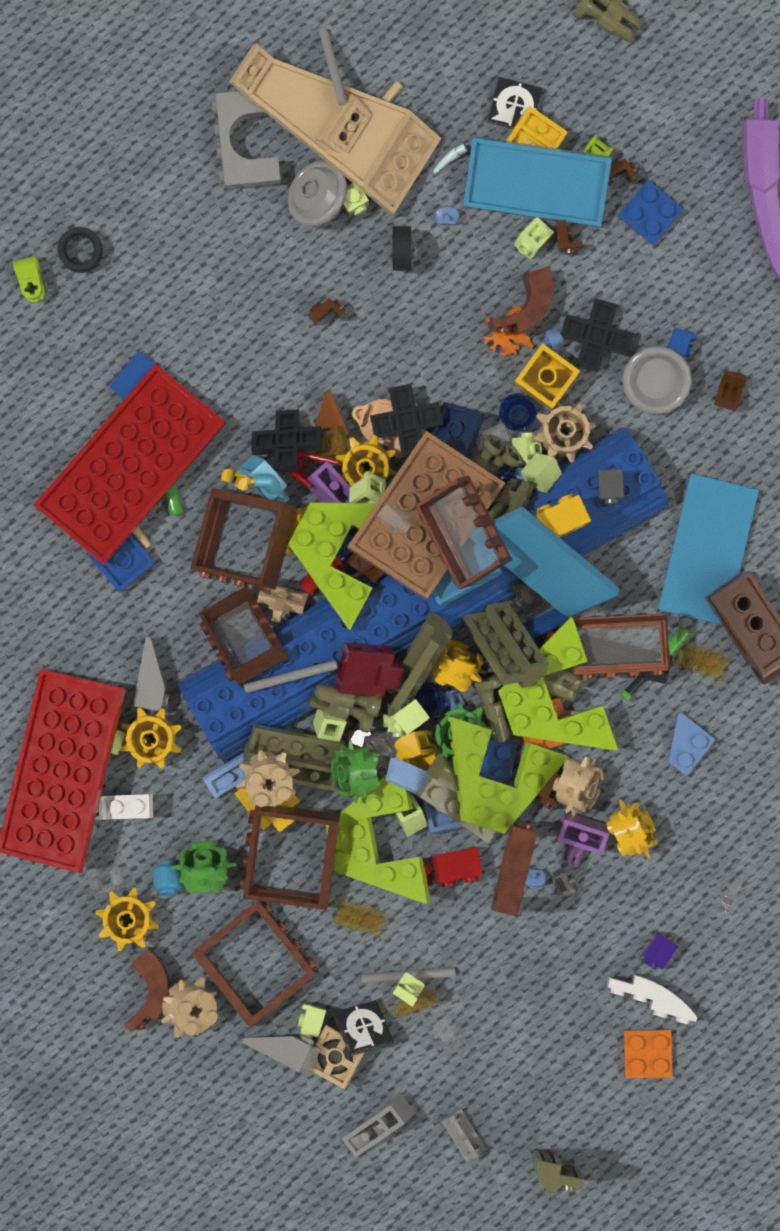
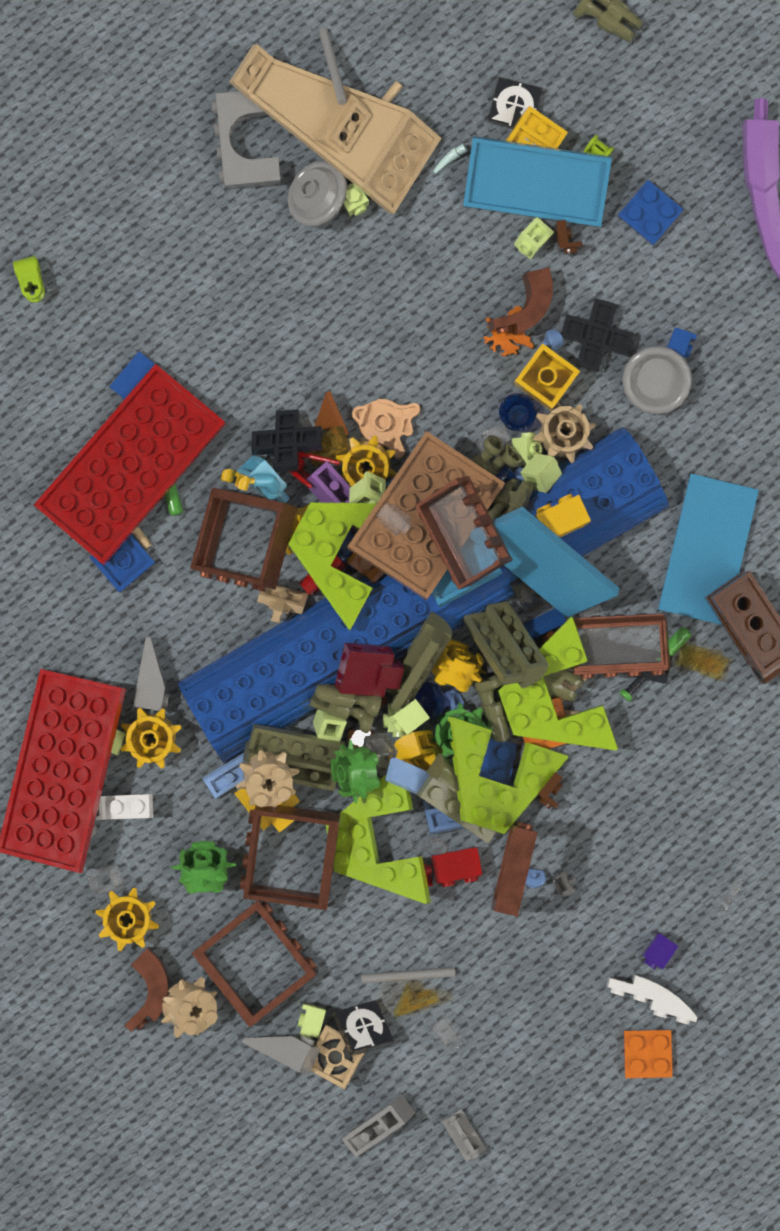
(83, 232): black tyre -> none
(166, 879): dark azure head -> none
(241, 636): window -> none
(290, 676): light grey bar -> none
(320, 310): reddish brown bracket -> none
(359, 918): clear yellow slope -> none
(401, 248): black tyre -> none
(406, 419): black plate -> none
(408, 989): yellowish green bracket -> none
(412, 820): yellowish green brick -> none
(446, 215): medium blue piece -> none
(459, 428): dark blue tile -> none
(553, 1173): olive brick -> none
(578, 785): tan brick -> none
(581, 835): medium lavender brick -> none
(610, 486): dark grey brick -> none
(623, 167): reddish brown bracket -> none
(632, 830): yellow brick -> none
(688, 744): medium blue wing -> none
(730, 390): reddish brown bracket -> none

